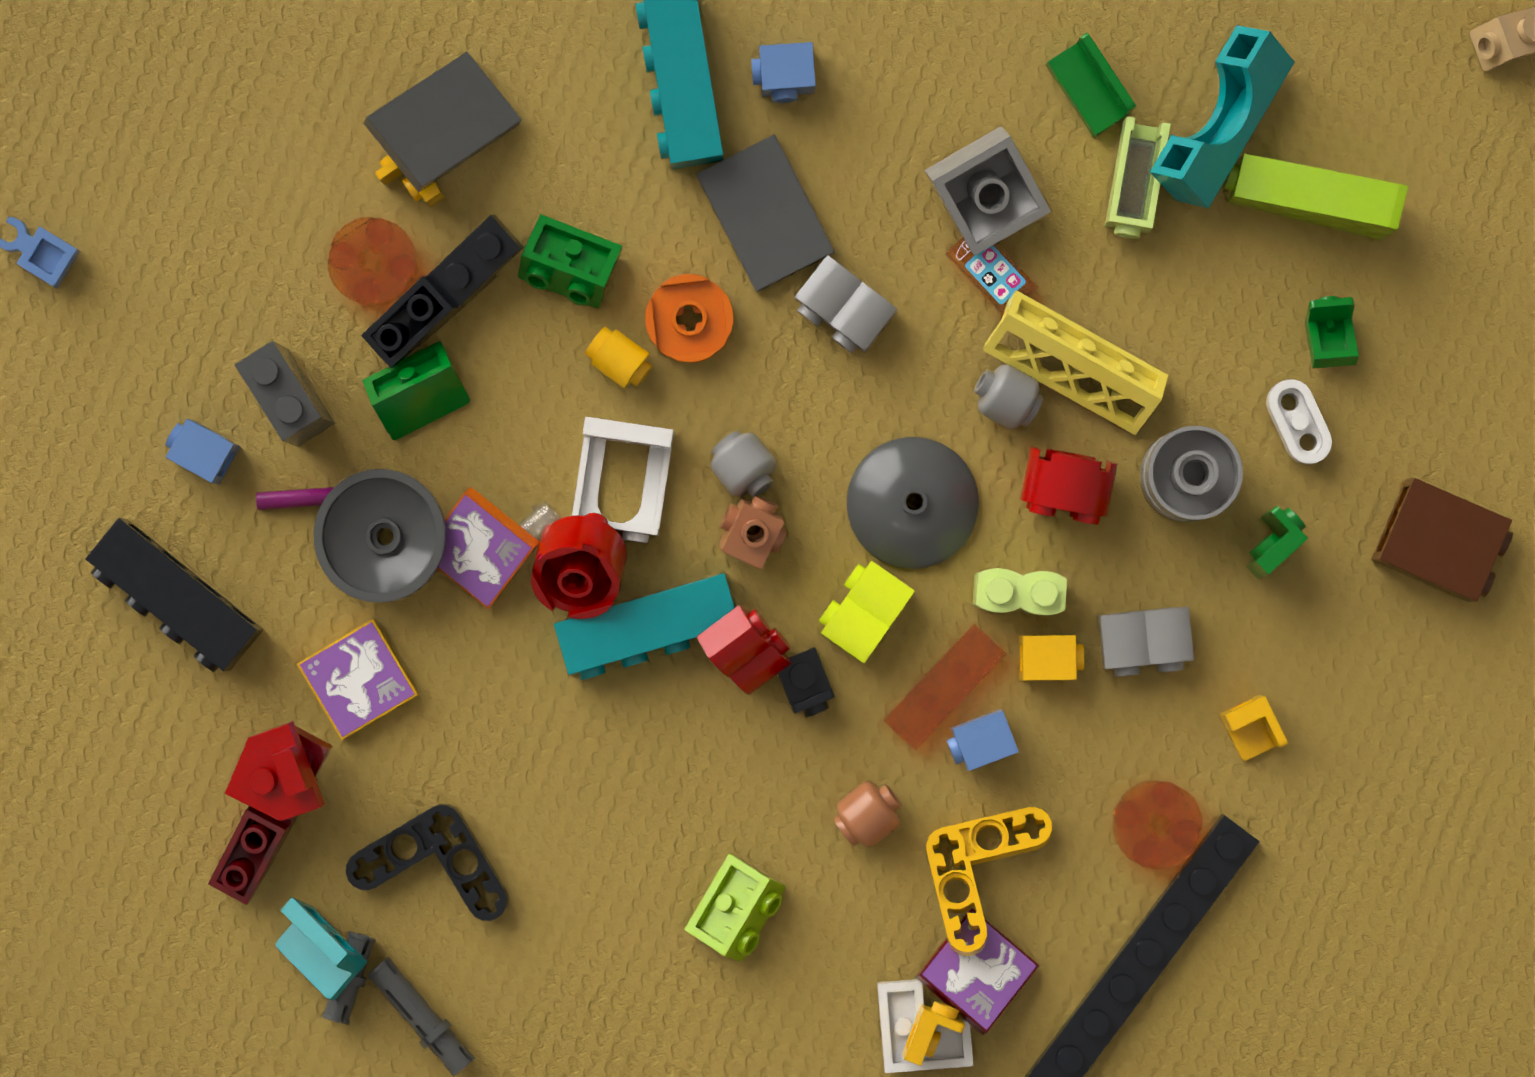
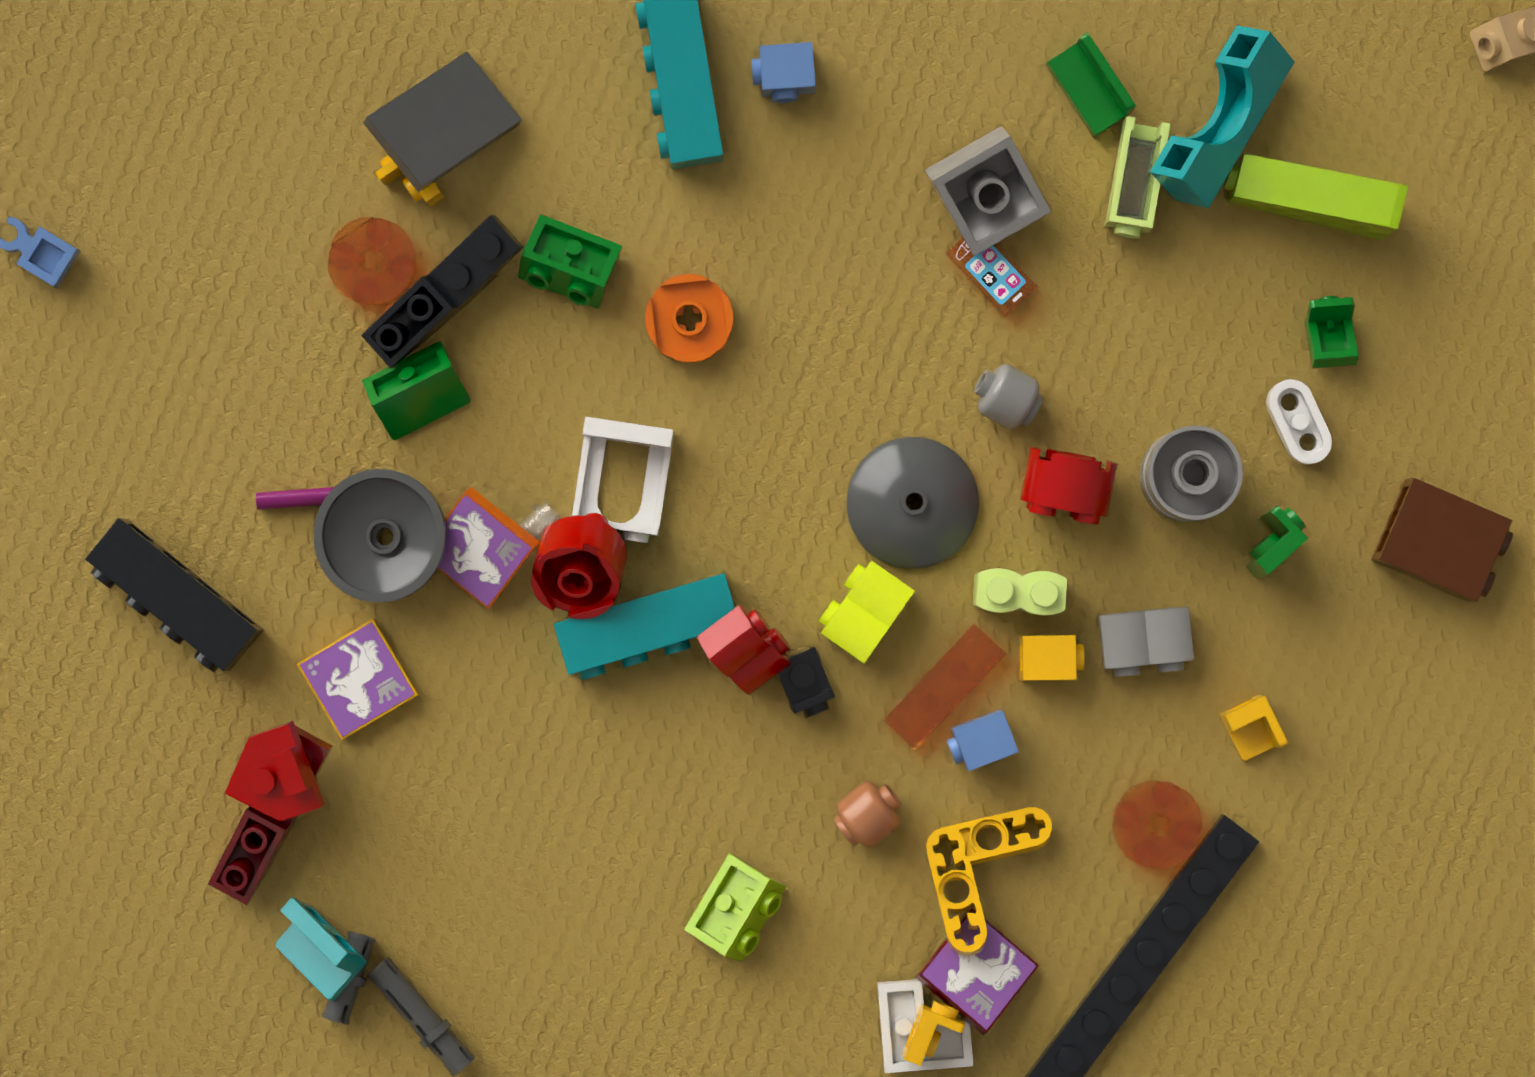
(201, 450): medium blue brick -> none
(284, 394): dark grey brick -> none
(427, 844): black beam -> none
(618, 357): yellow brick -> none
(743, 464): light grey head -> none
(755, 545): nougat brick -> none
(765, 213): dark grey tile -> none
(844, 305): light grey brick -> none
(1082, 357): light yellow fence -> none

